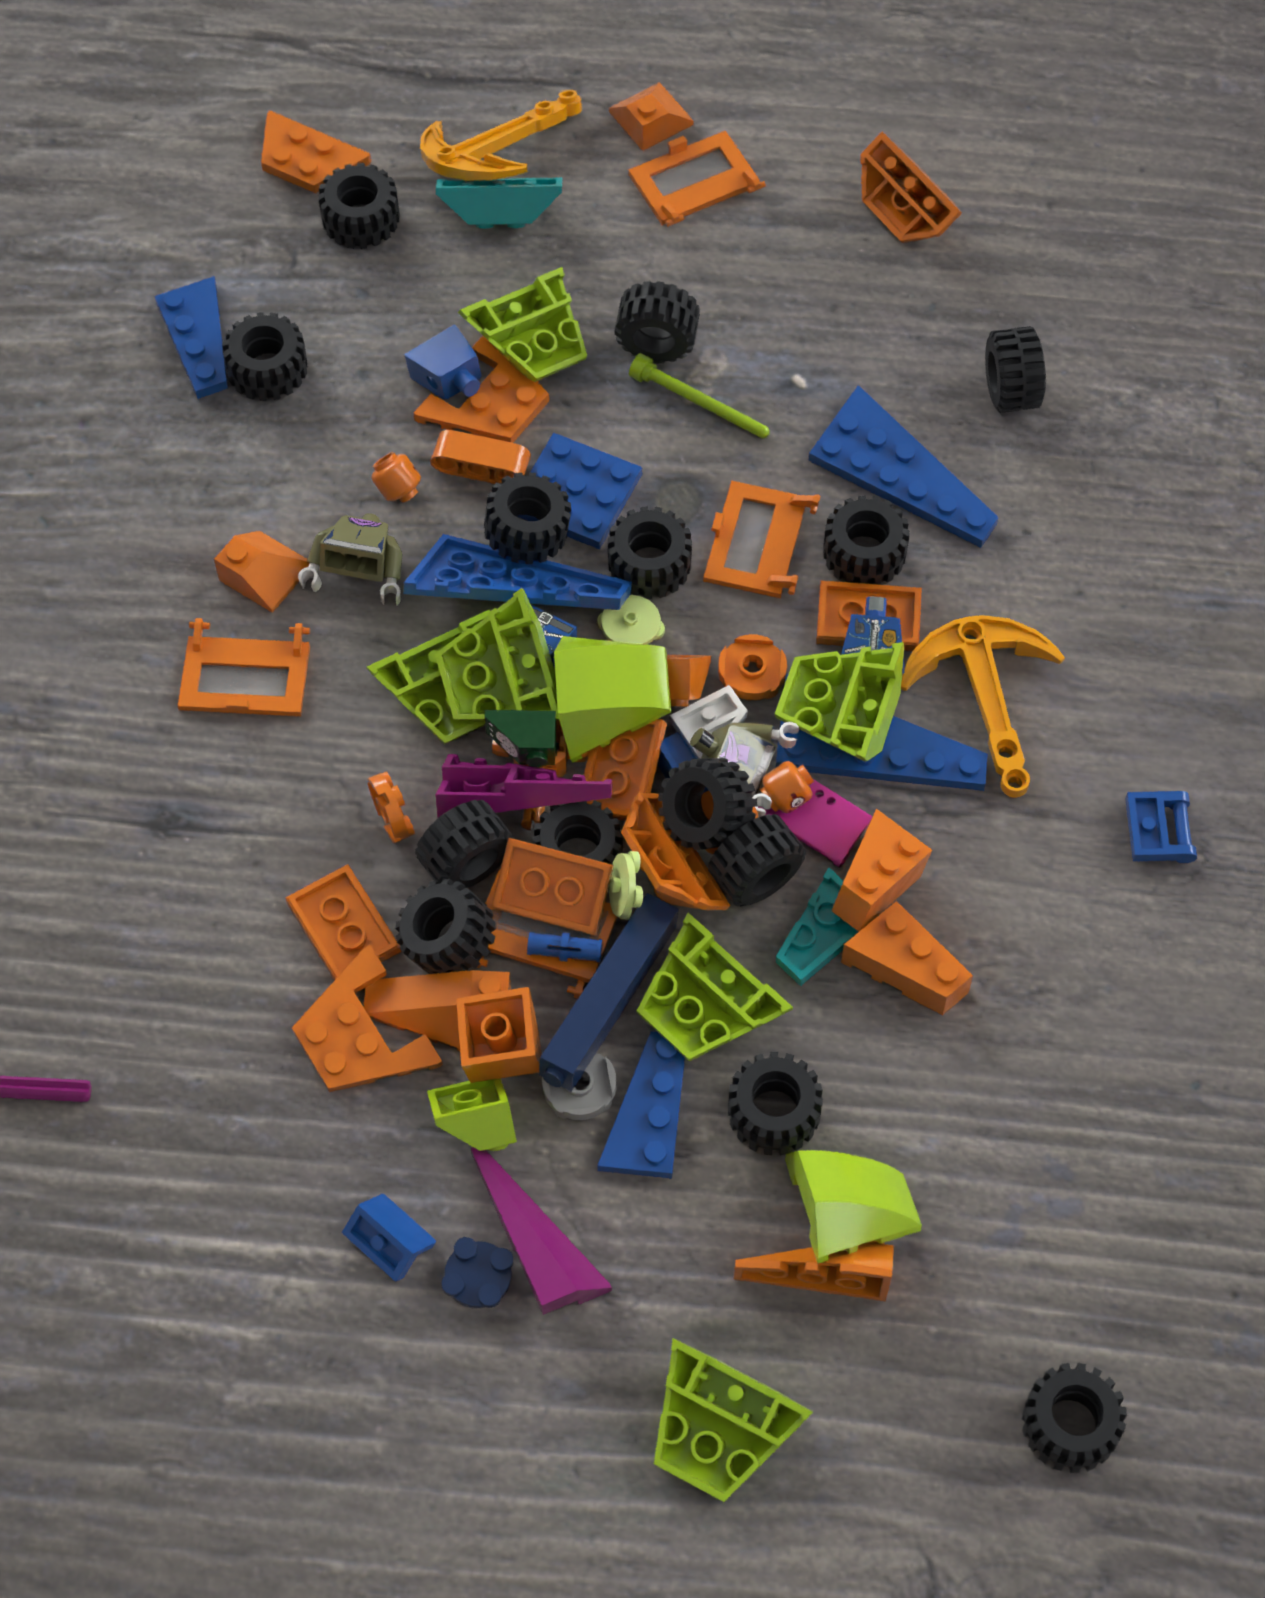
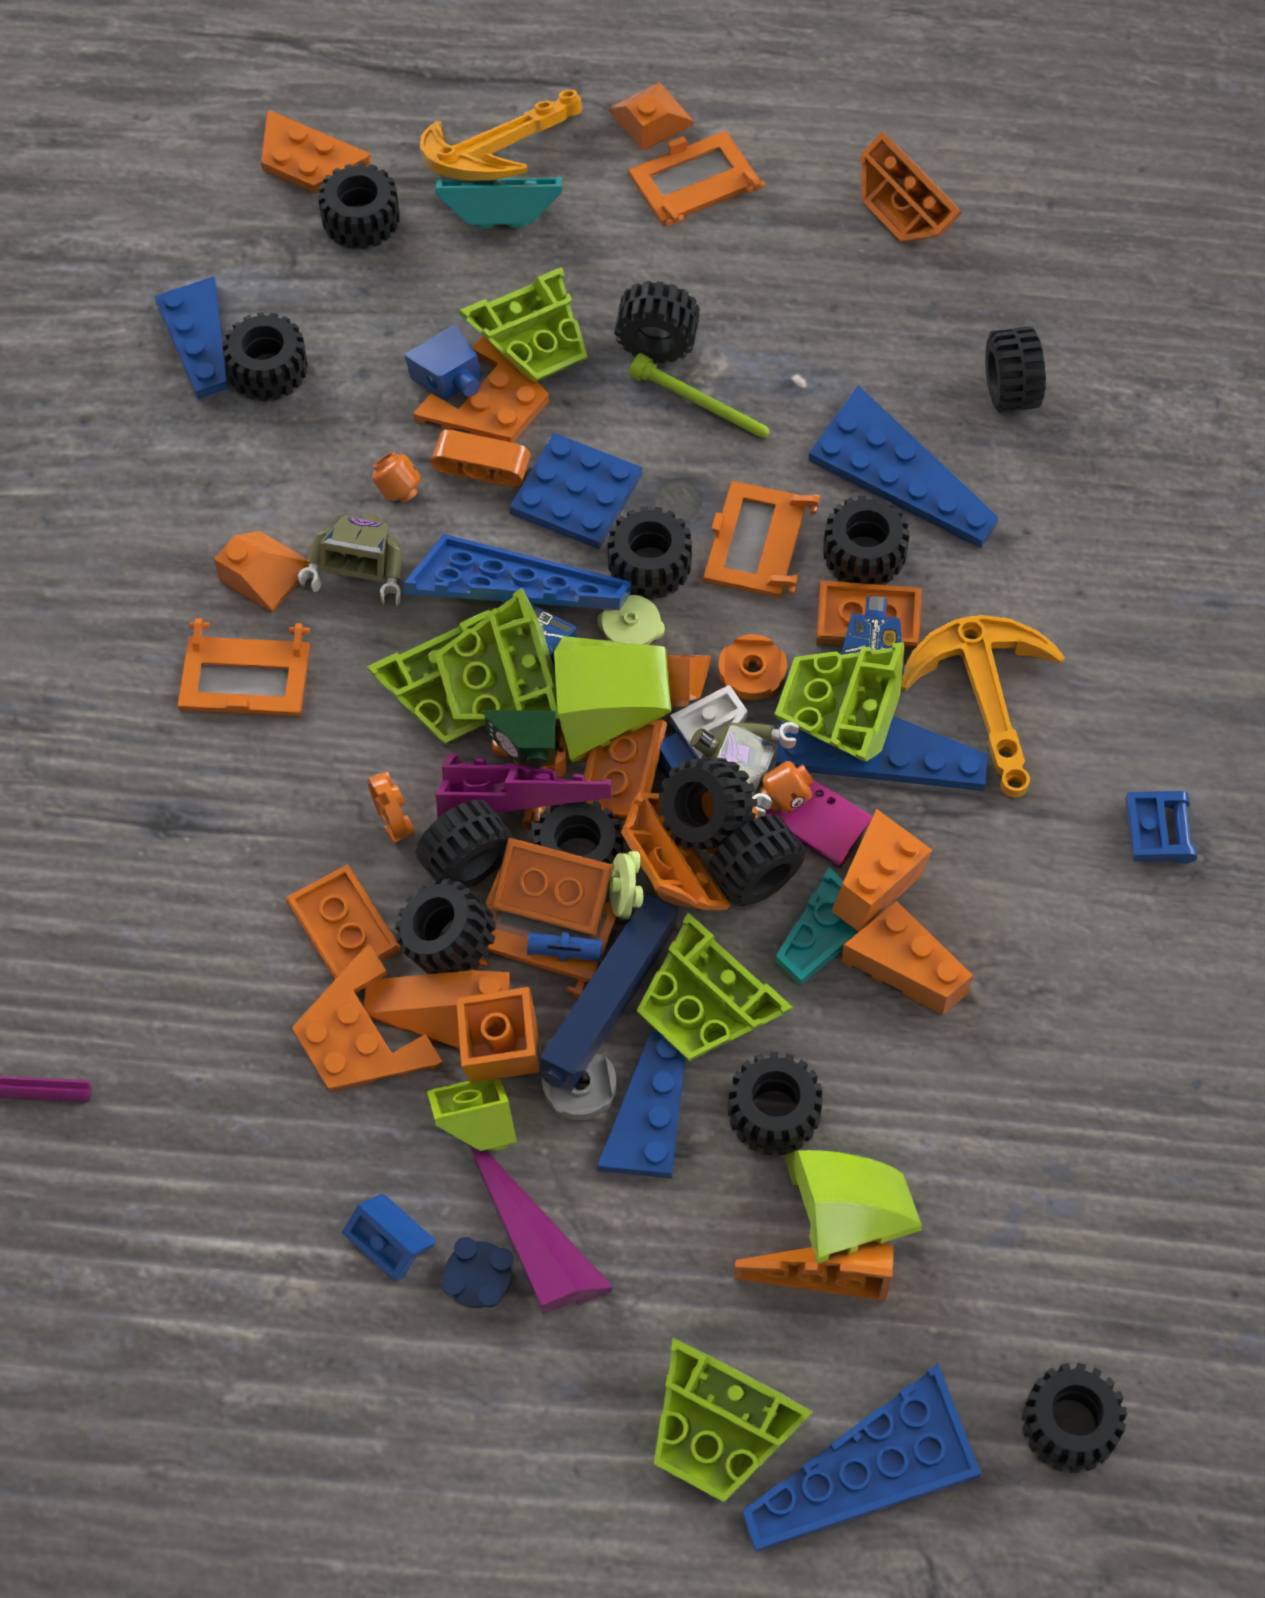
(523, 538): black tyre -> none
(883, 1461): none -> blue wing

